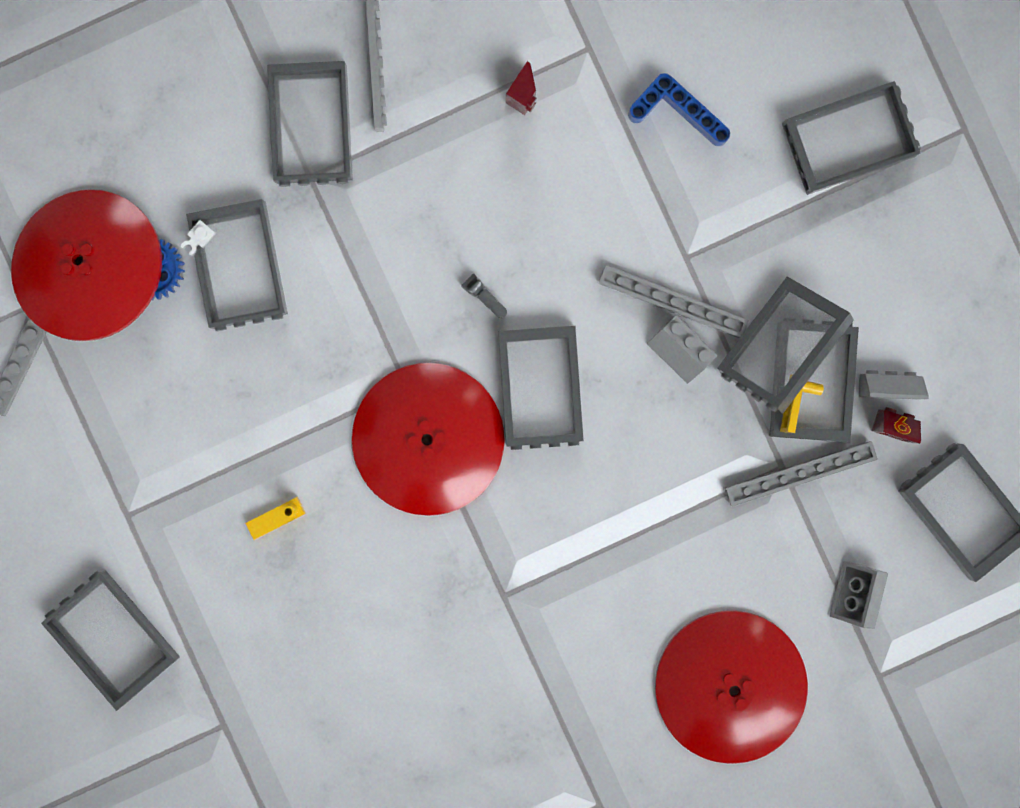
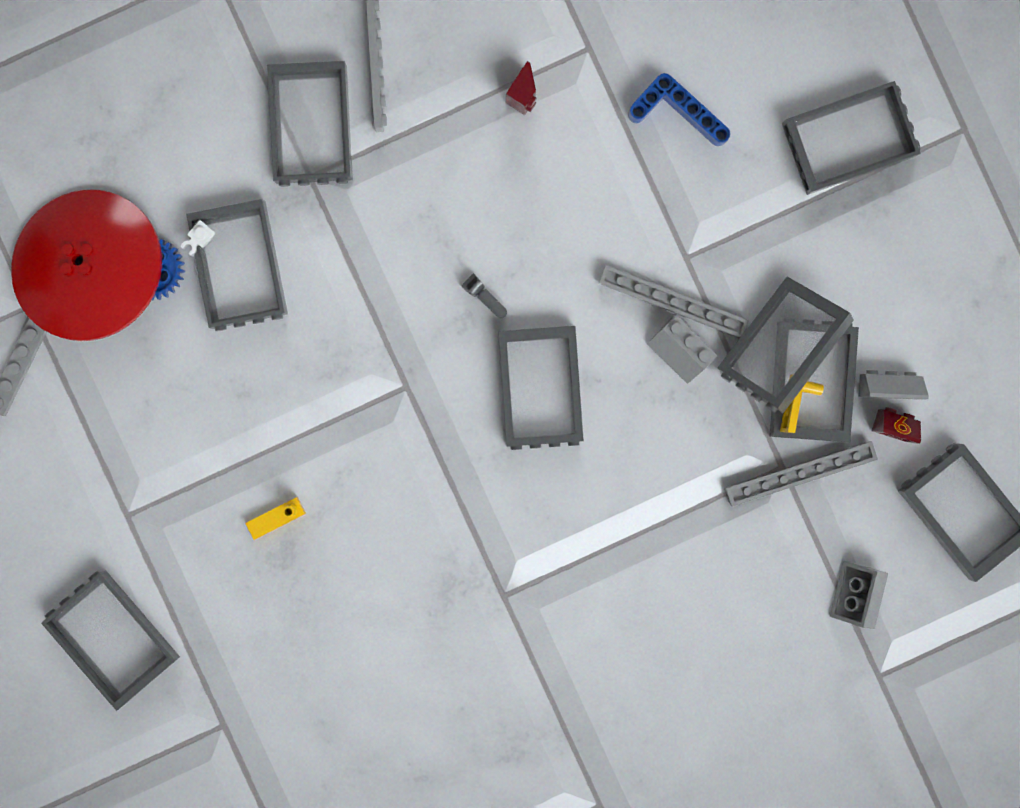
(464, 434): red dish -> none
(722, 653): red dish -> none

